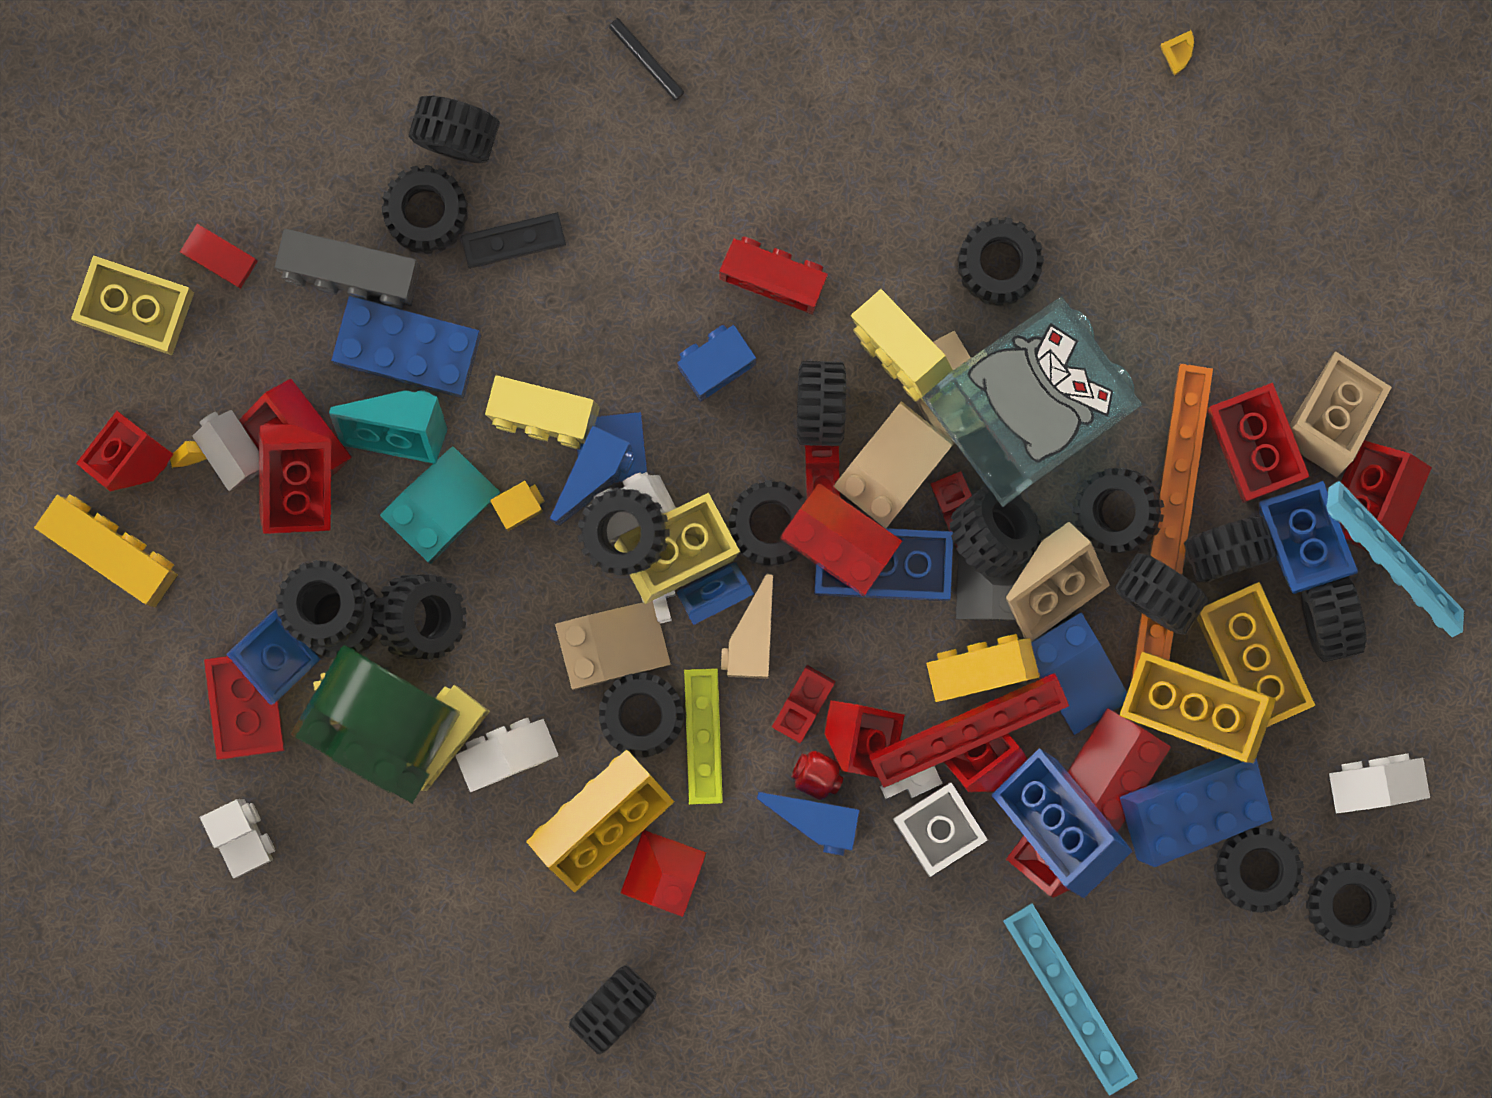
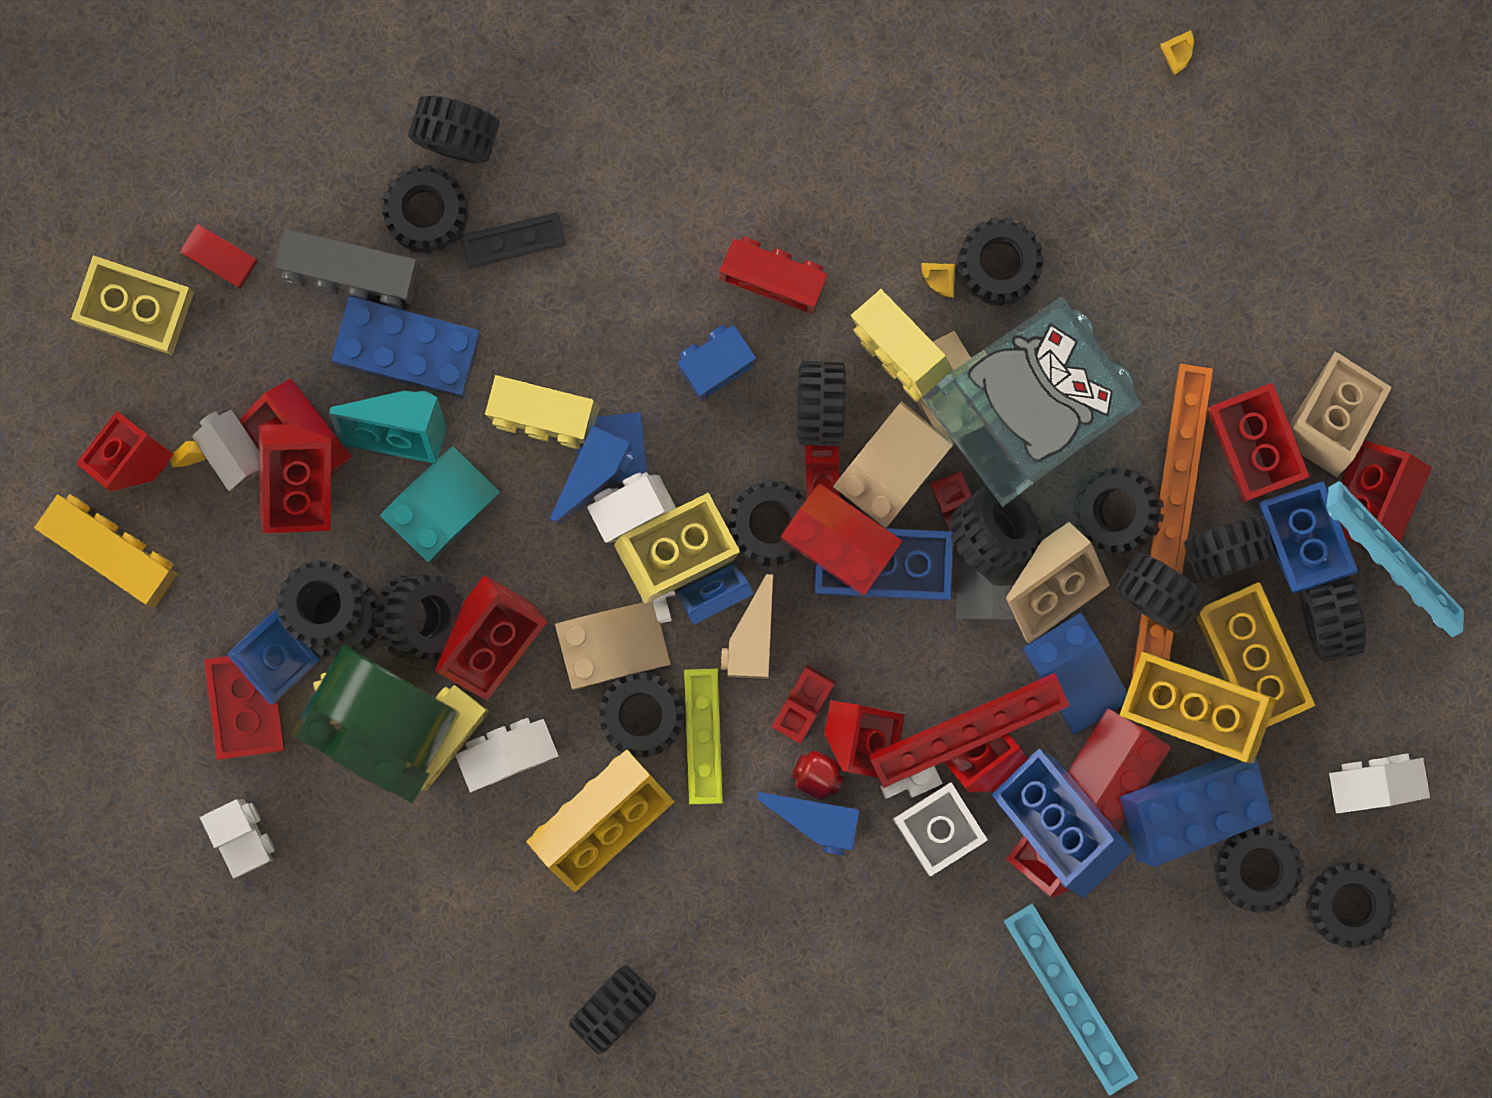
(489, 637): none -> red slope
(518, 505): yellow brick -> none
(595, 531): black tyre -> none
(646, 59): black bar -> none
(663, 873): red slope -> none
(940, 278): none -> yellow tile
(982, 668): yellow brick -> none

